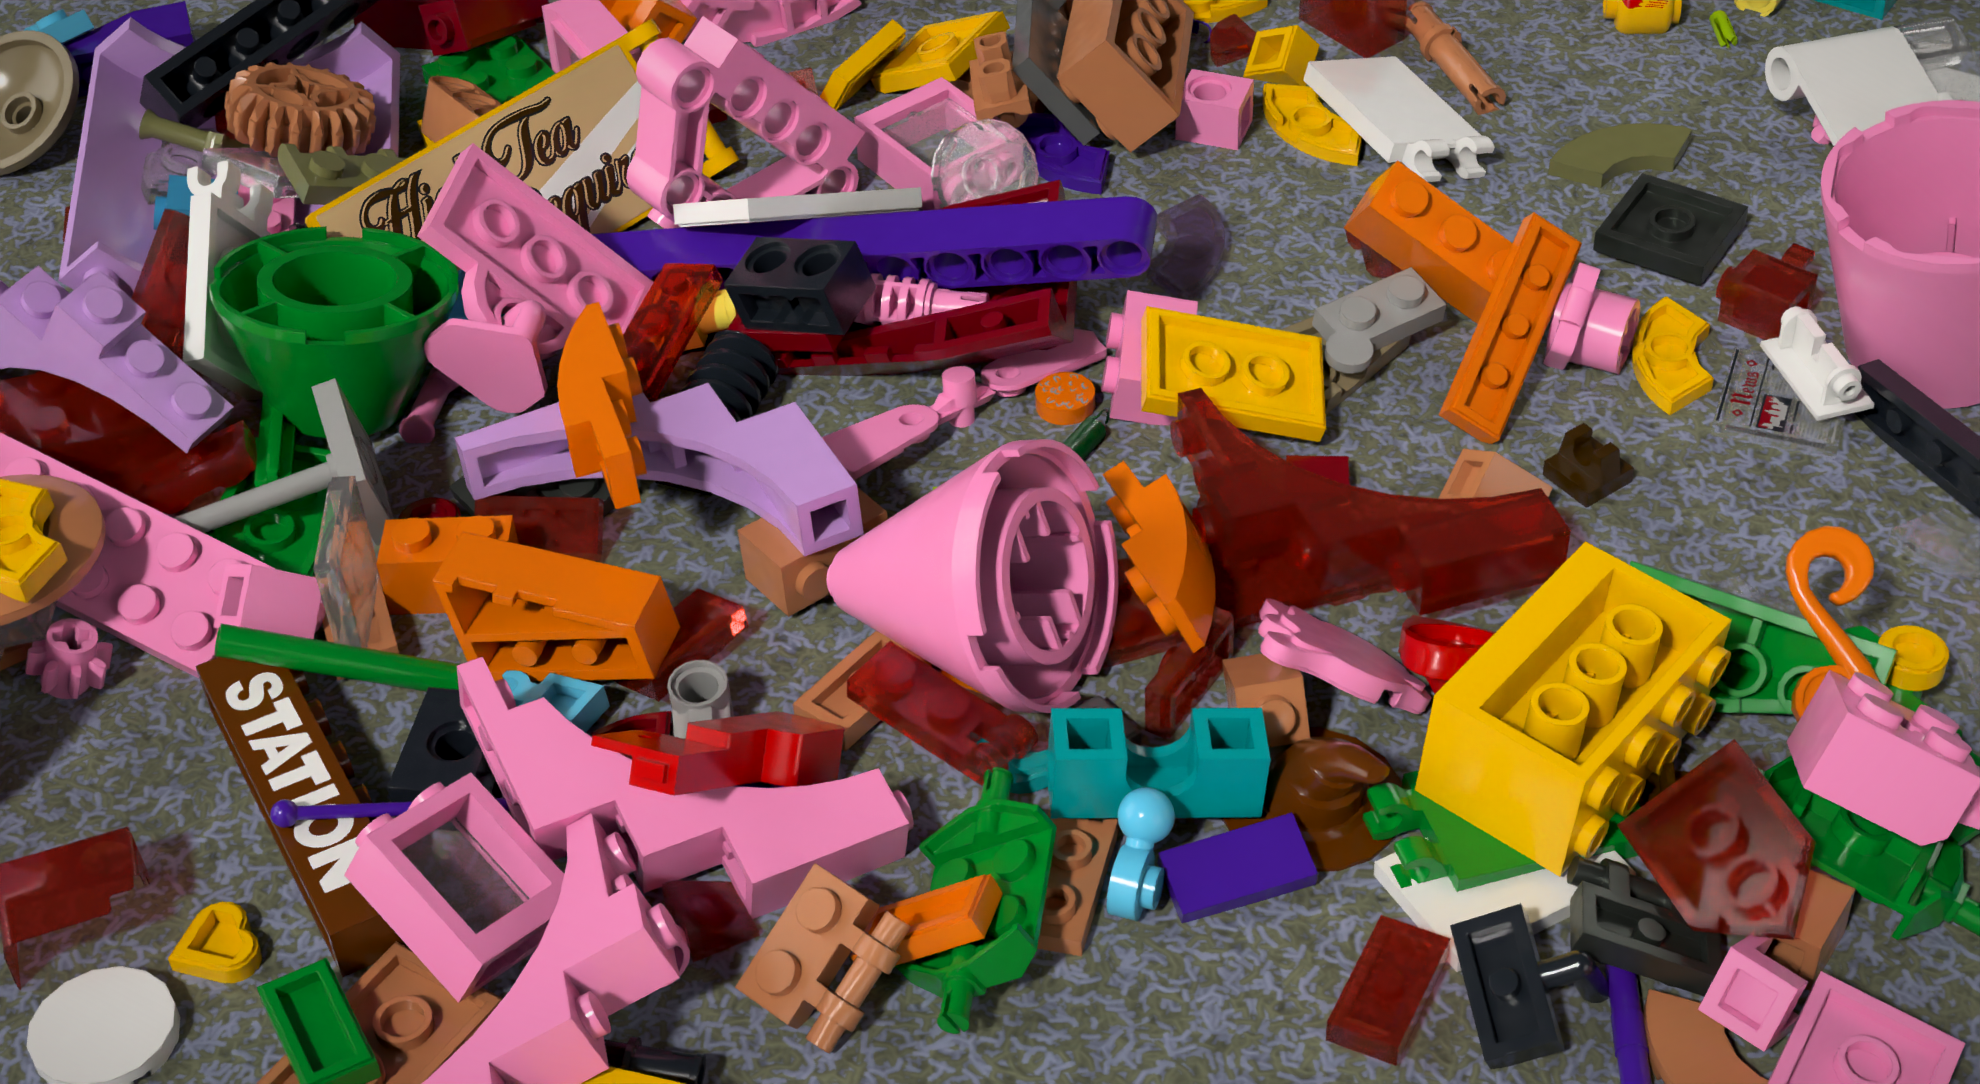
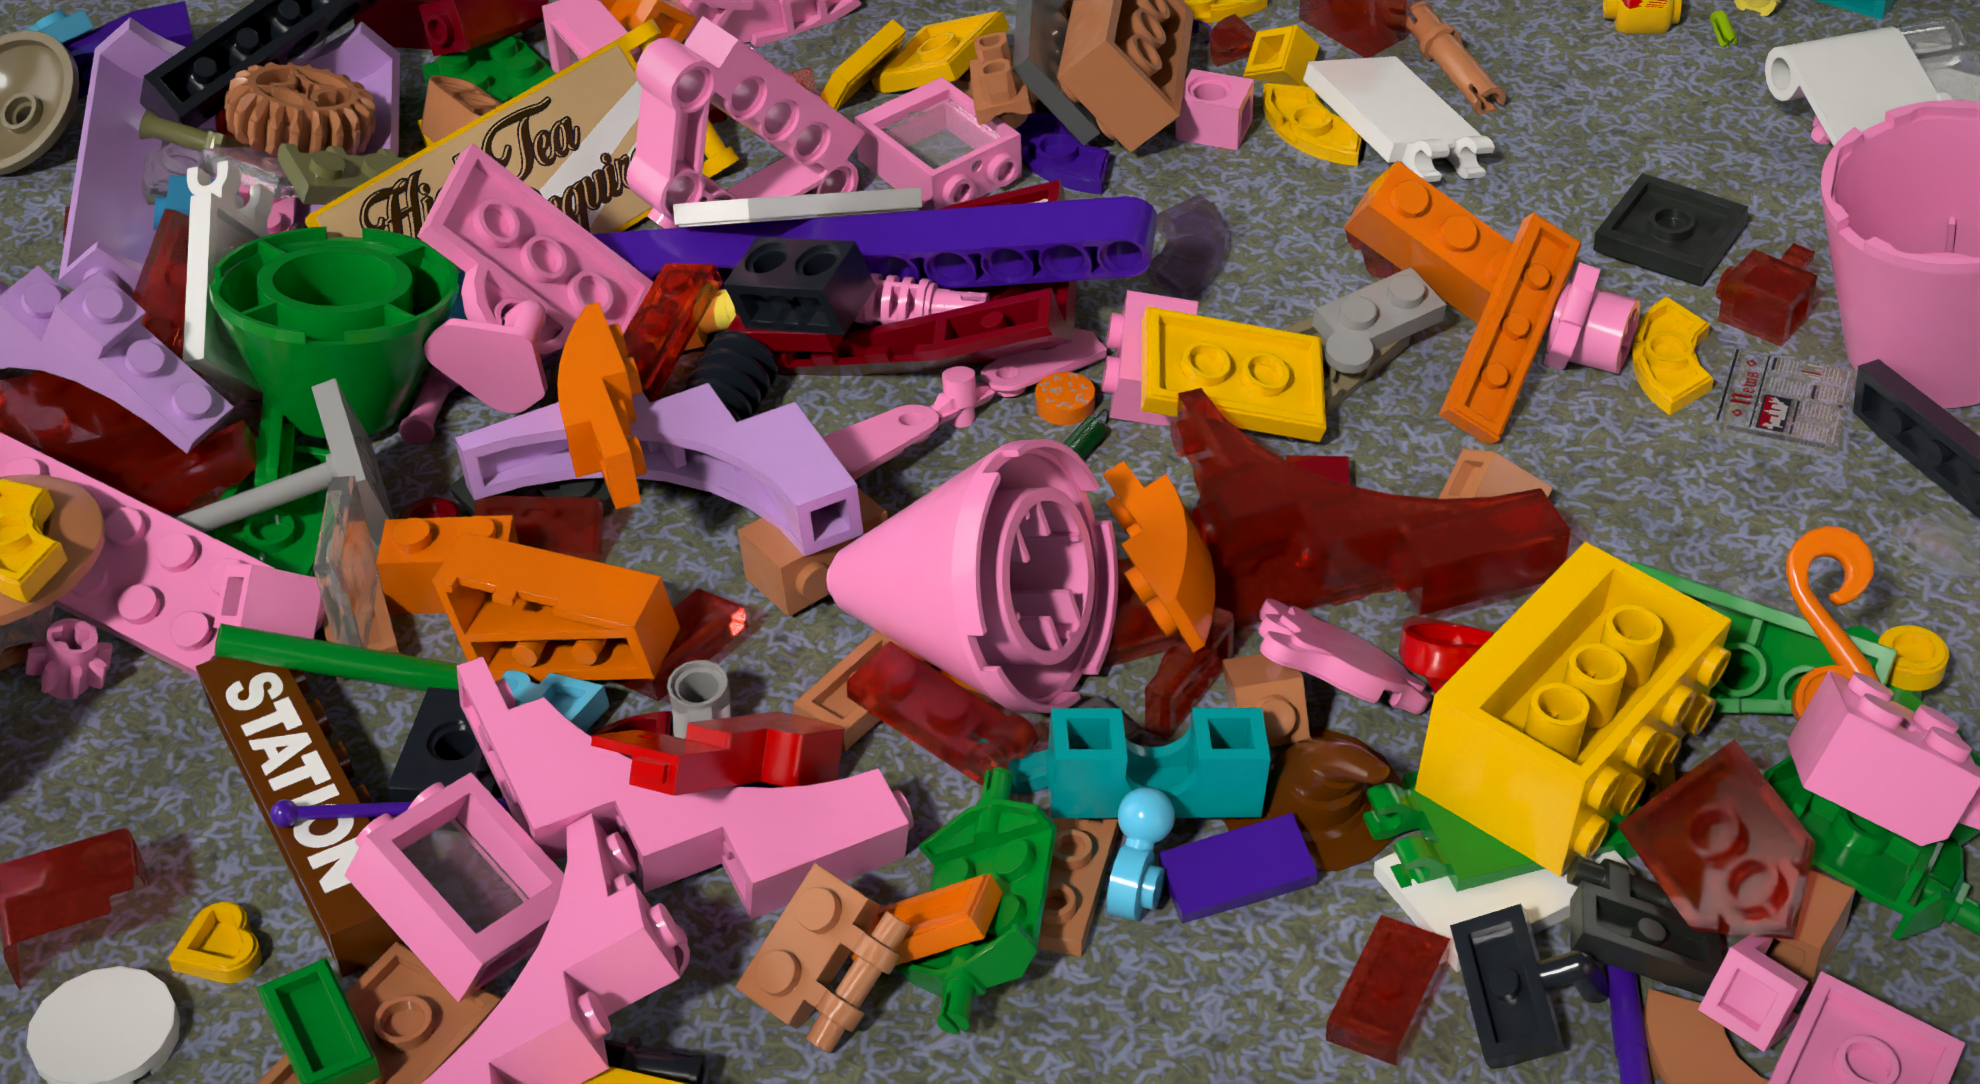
(709, 915): clear red slope -> none
(982, 161): clear tile -> none
(1587, 467): dark brown tile -> none
(1620, 149): olive tile -> none
(1815, 368): white hinge -> none

